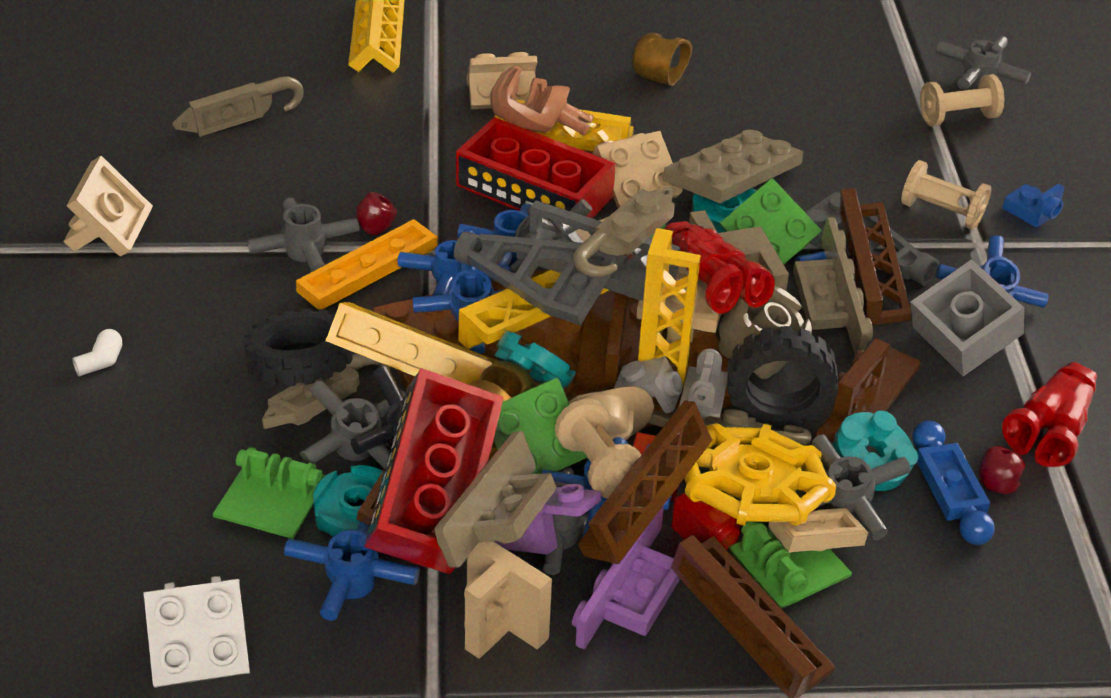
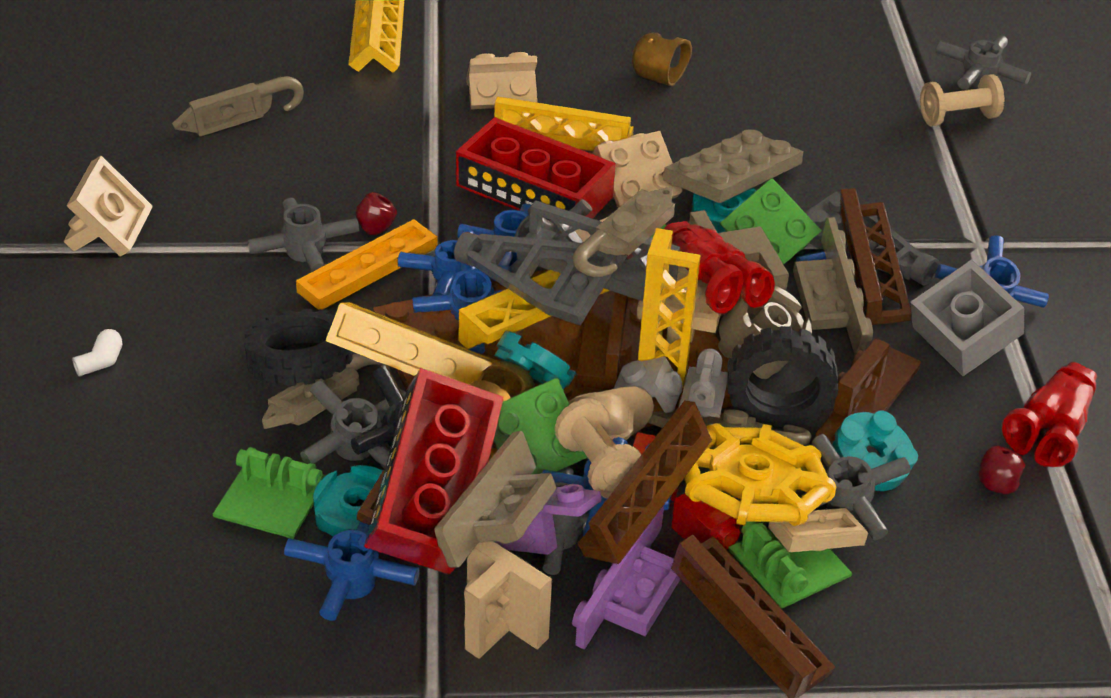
(196, 632): white plate -> none
(541, 108): nougat piece -> none
(945, 194): tan hose -> none
(953, 483): blue plate -> none
(1033, 205): blue bracket -> none

